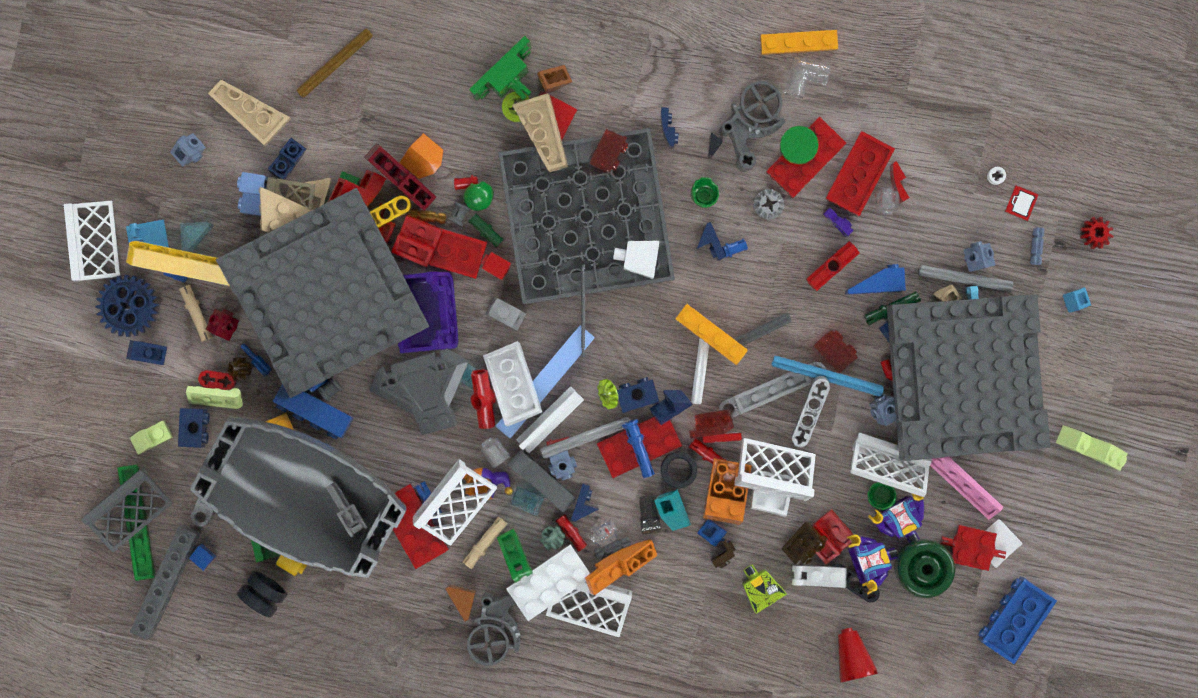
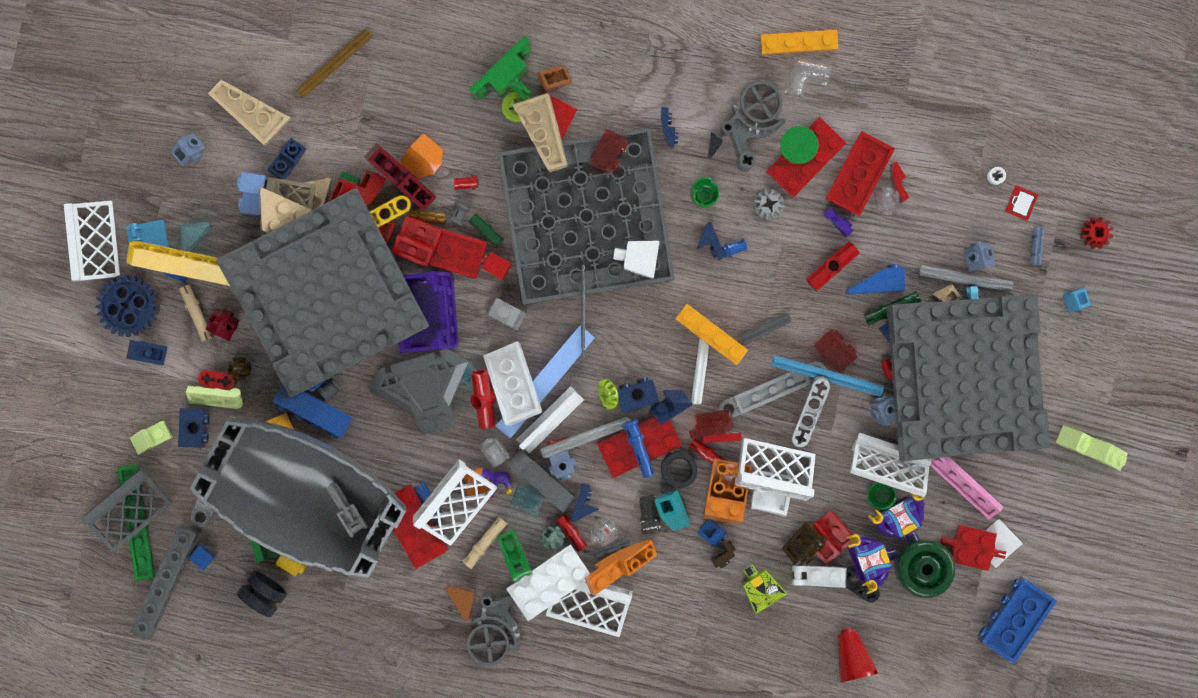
(257, 361): blue axle -> none
(478, 196): green hair -> none

